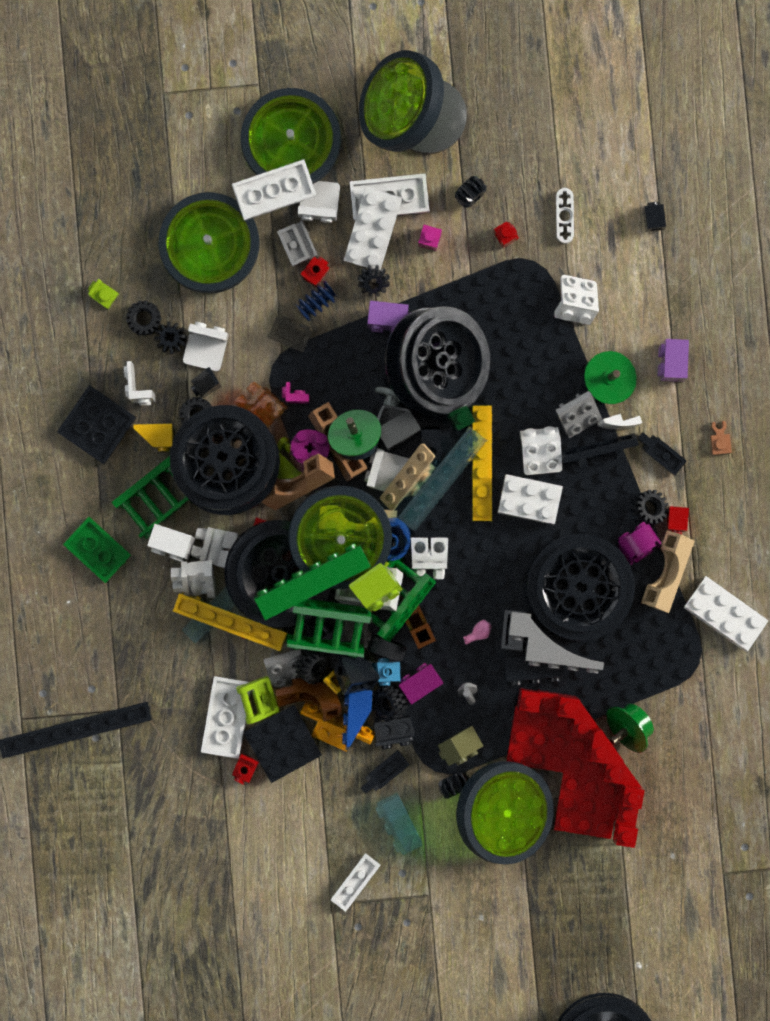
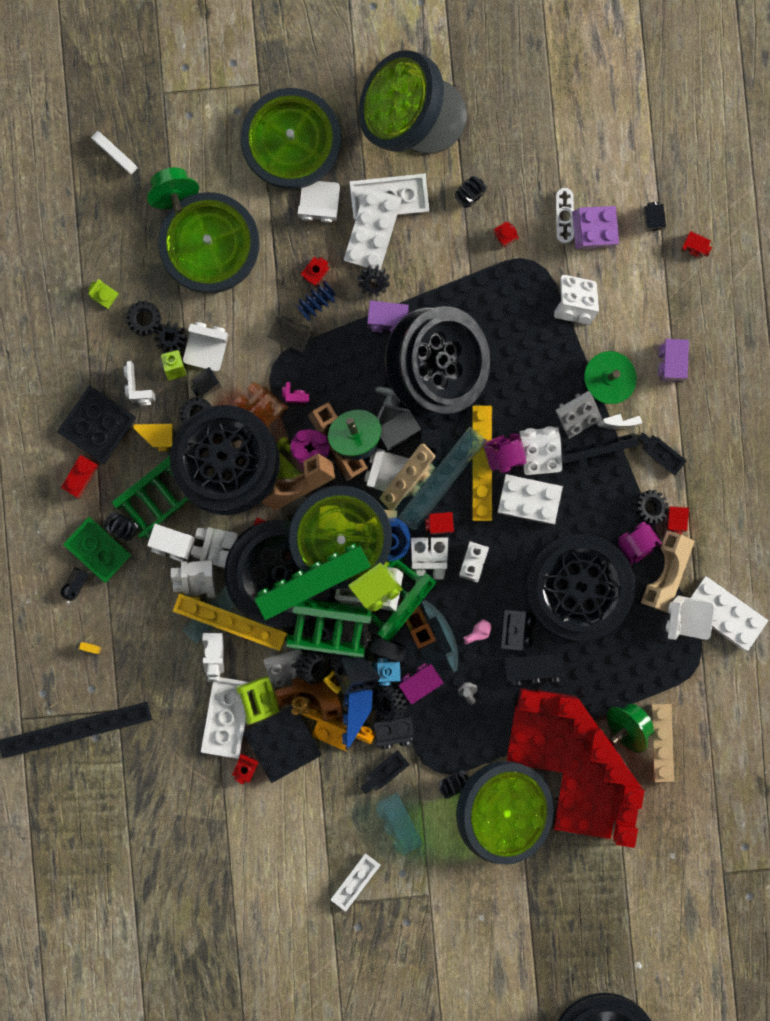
(74, 584): none -> black piece
(79, 476): none -> red brick
(90, 648): none -> yellow tile
(114, 152): none -> white beam
(120, 526): none -> black gear
(169, 188): none -> green piece
(173, 365): none -> lime bracket
(214, 655): none -> white hips
(274, 190): white tile -> none
(297, 243): light grey plate -> none
(300, 706): none -> pearl gold plate
(430, 237): dark pink brick -> none
(432, 612): none -> clear light blue slope
(440, 523): none -> red brick
(459, 746): olive brick -> none
(461, 417): dark green brick -> none
(473, 562): none -> white hips
(505, 452): none -> magenta brick
(543, 650): light grey arch -> none
(595, 227): none -> medium lavender brick
(662, 743): none -> tan arch
(690, 618): none -> white bracket
(696, 245): none -> red brick
(720, 442): nougat plate -> none

